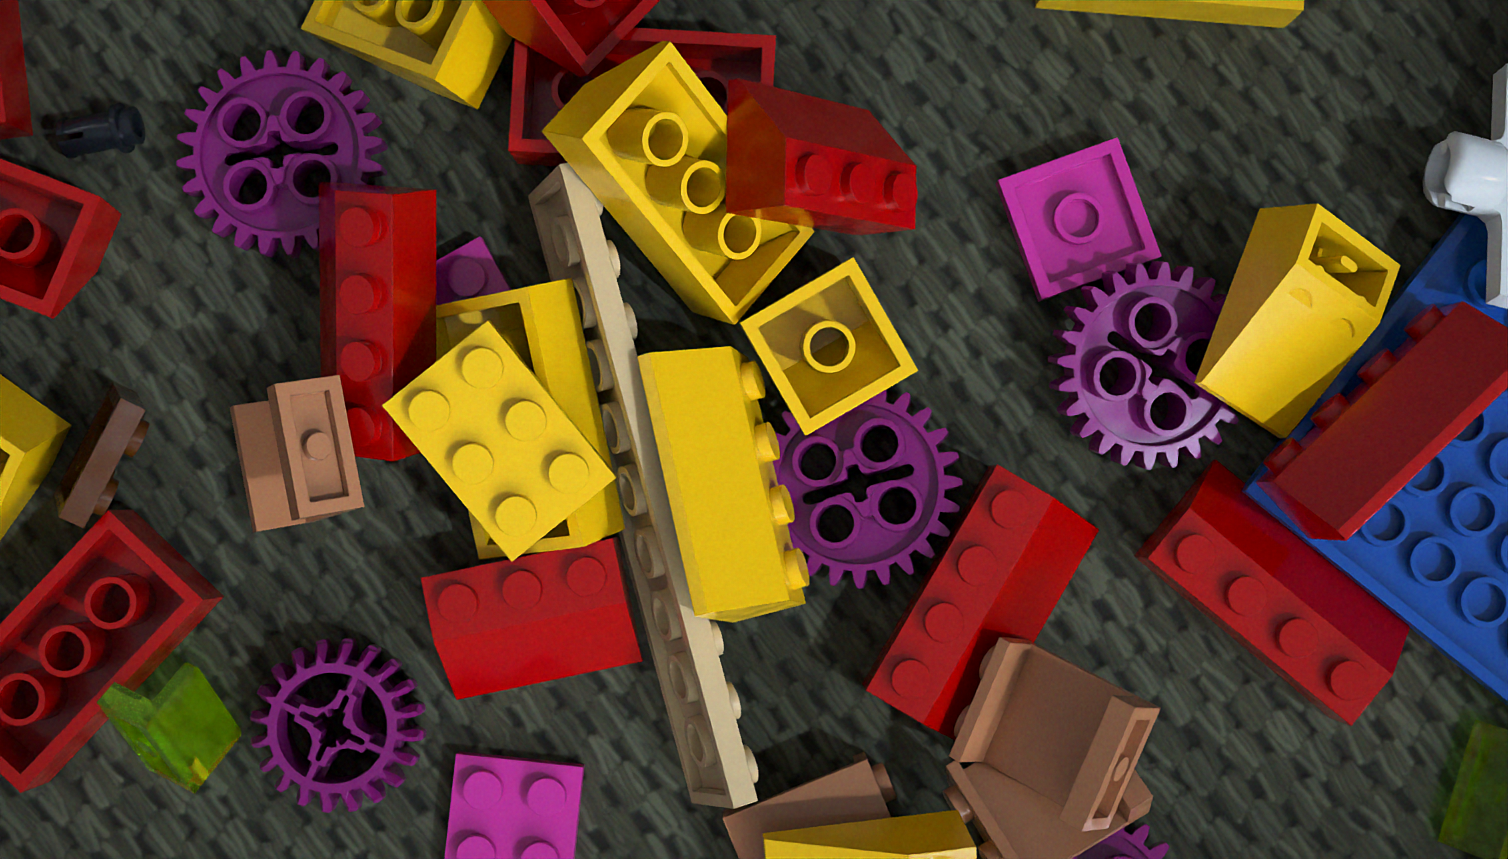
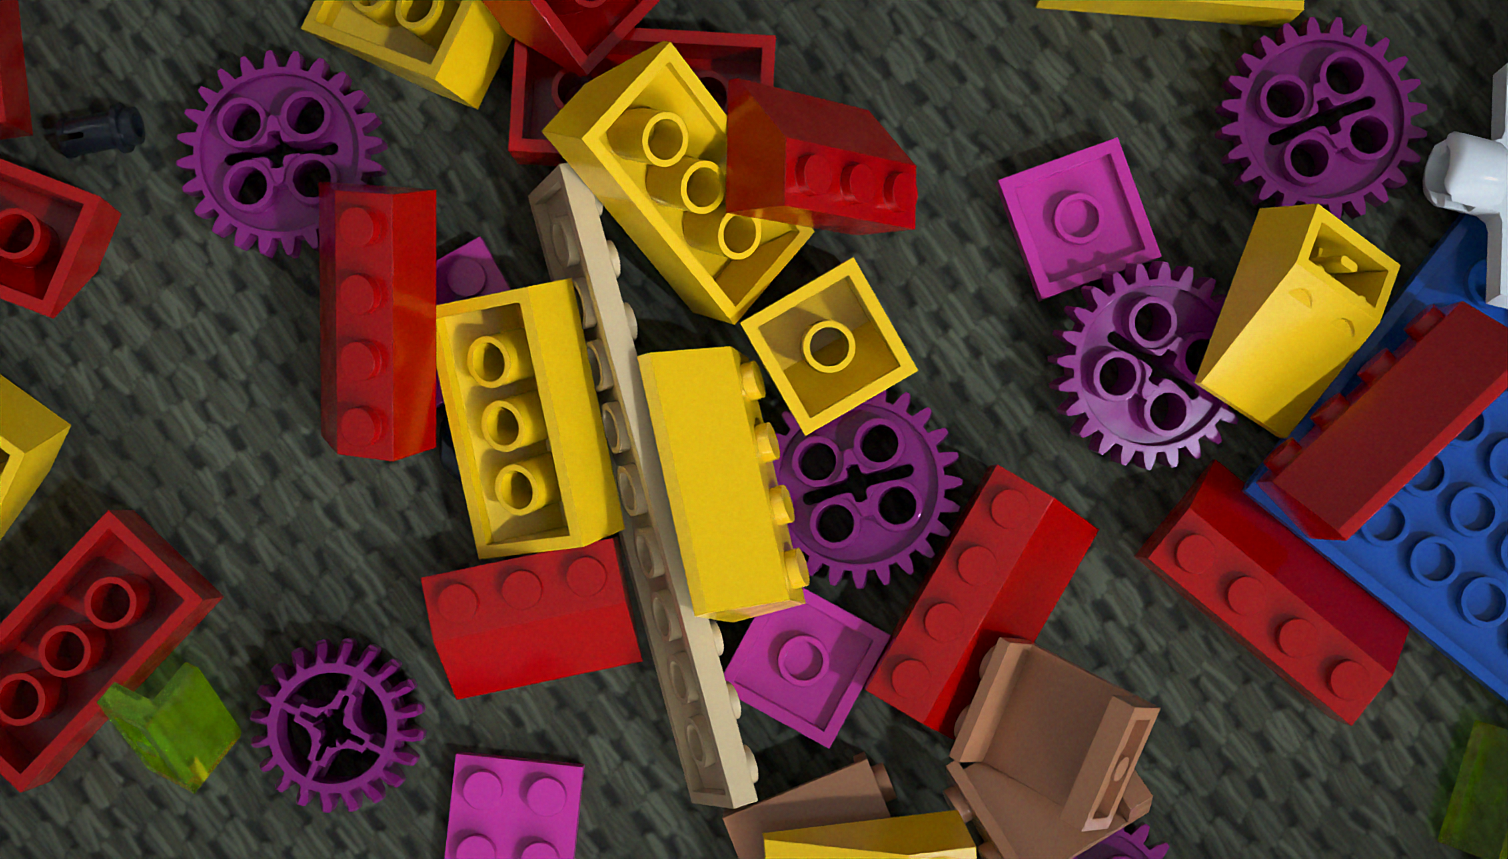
(89, 478): reddish brown plate -> none
(297, 454): nougat panel -> none
(500, 440): yellow plate -> none
(806, 665): none -> dark pink plate
(1298, 71): none -> magenta gear

